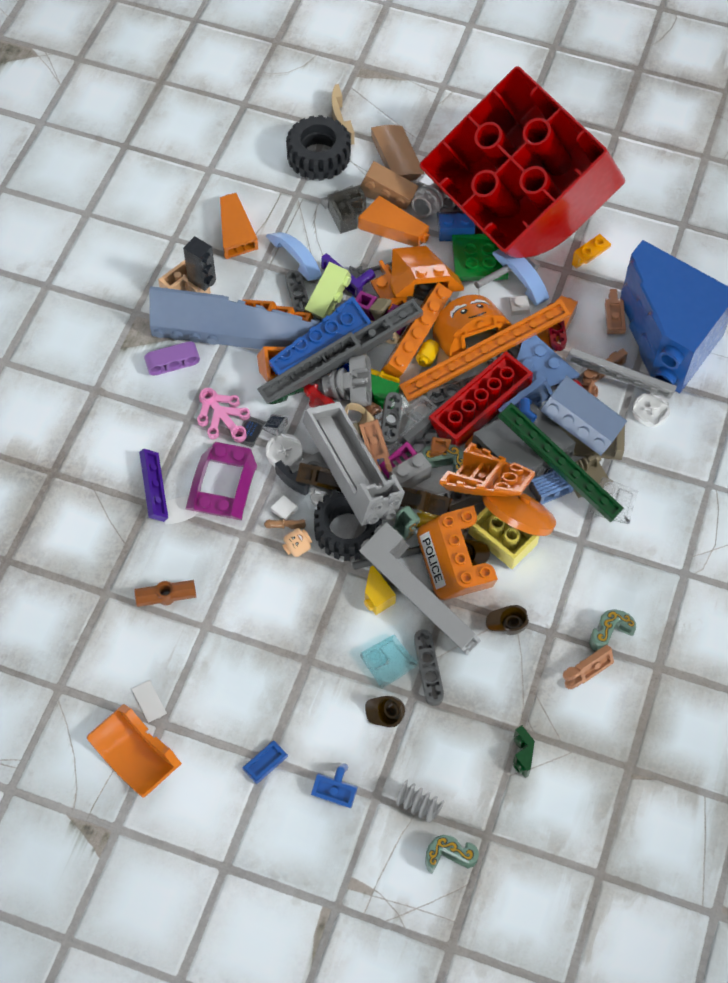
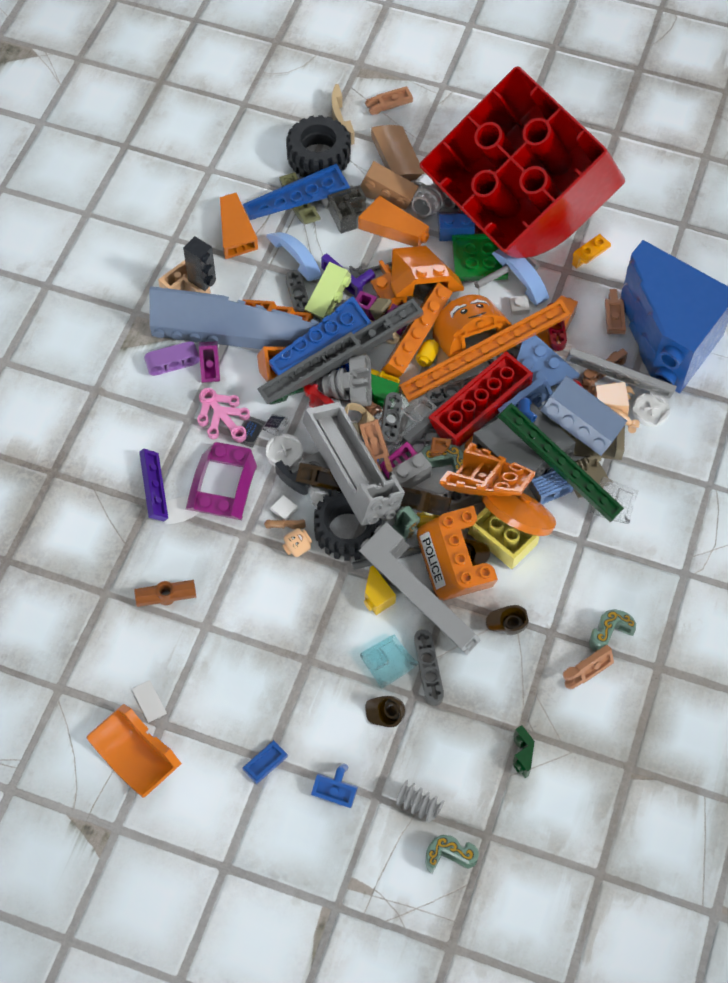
(209, 361): none -> magenta slope
(298, 193): none -> blue wing
(306, 212): none -> olive slope
(389, 100): none -> nougat hinge
(616, 397): none -> light nougat torso

